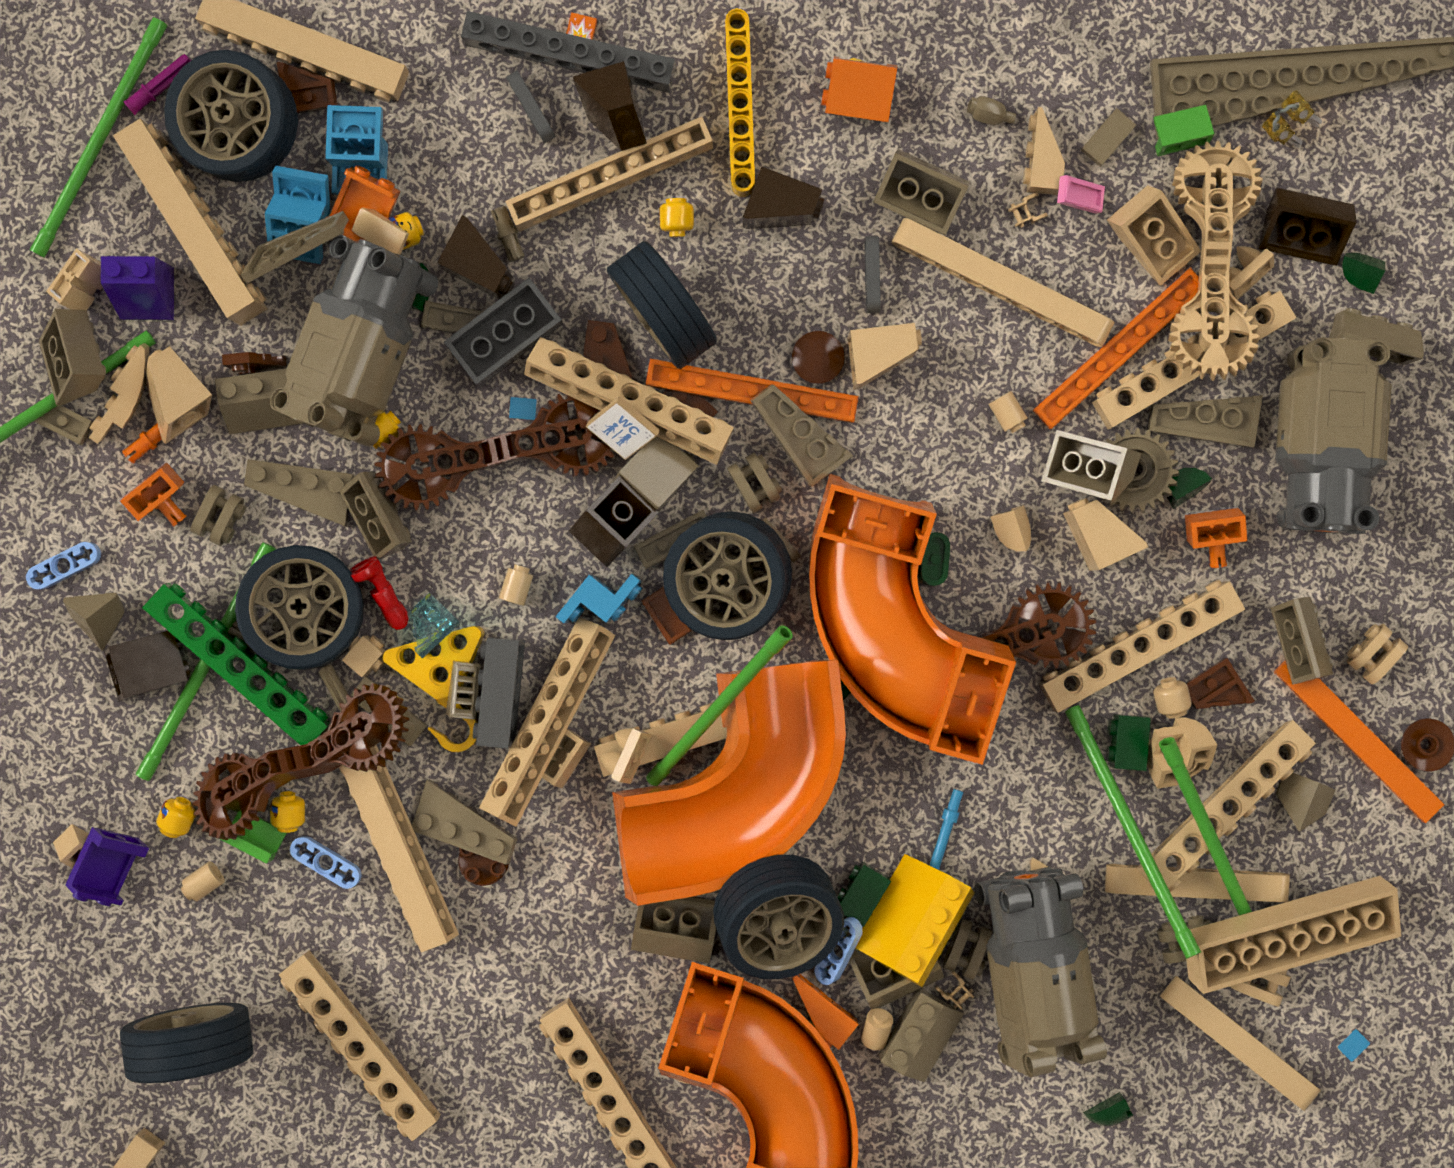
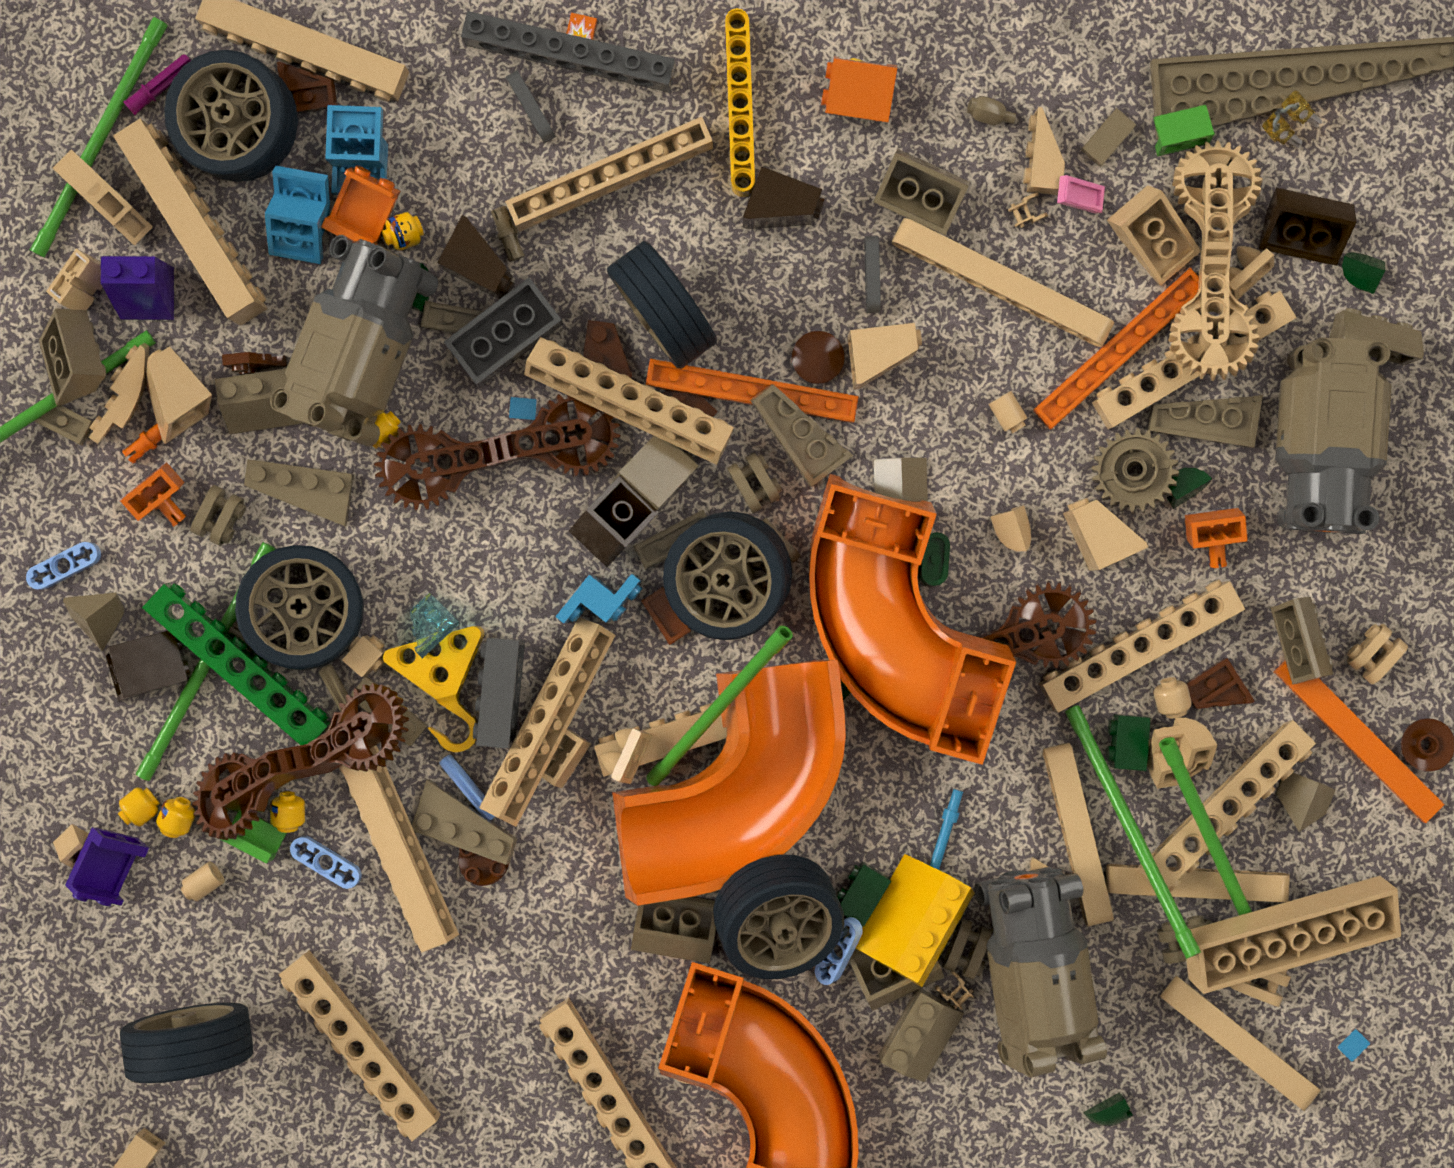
(102, 197): none -> tan slope
(138, 806): none -> yellow head
(291, 245): dark tan wing -> none
(375, 515): dark tan slope -> none
(379, 230): tan slope -> none
(382, 593): red piece -> none
(451, 709): dark tan slope -> none
(464, 783): none -> light blue axle
(516, 585): tan brick -> none
(612, 105): dark brown slope -> none
(622, 428): white tile -> none
(676, 217): yellow head -> none
(828, 1017): orange slope -> none
(877, 1029): tan brick -> none
(901, 478): none -> dark tan slope
(1078, 833): none -> tan beam
(1090, 466): dark tan slope -> none

